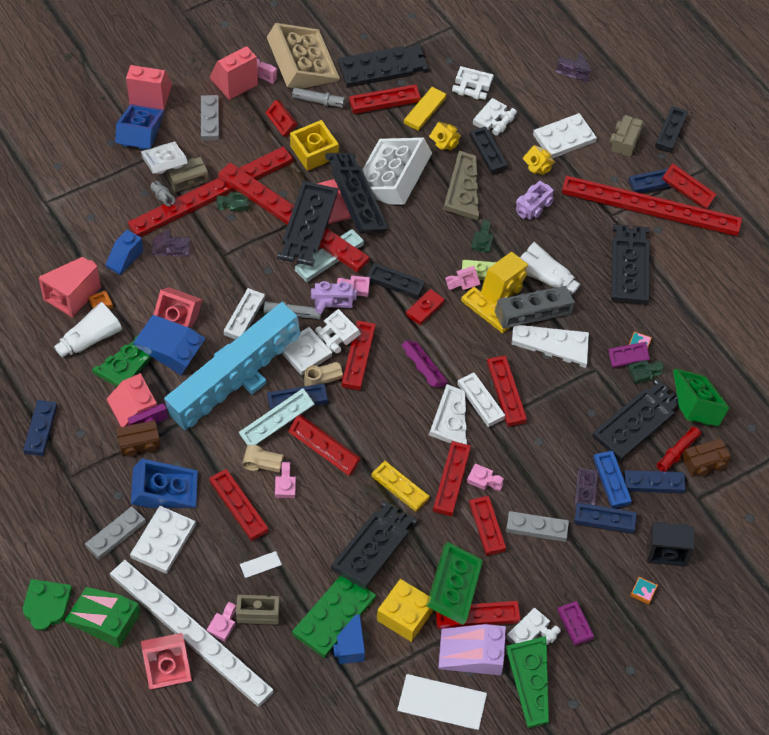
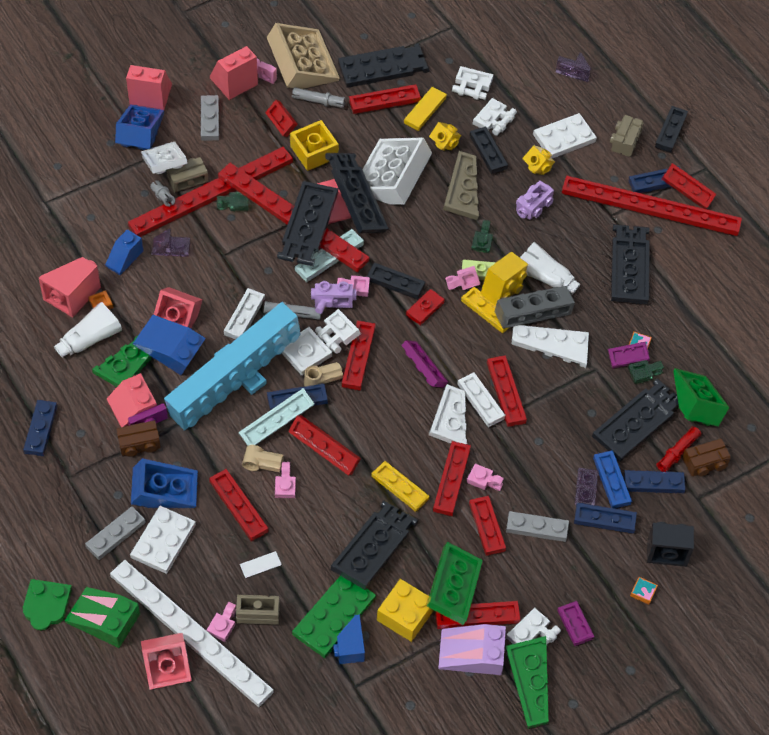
(442, 701): white sticker -> none

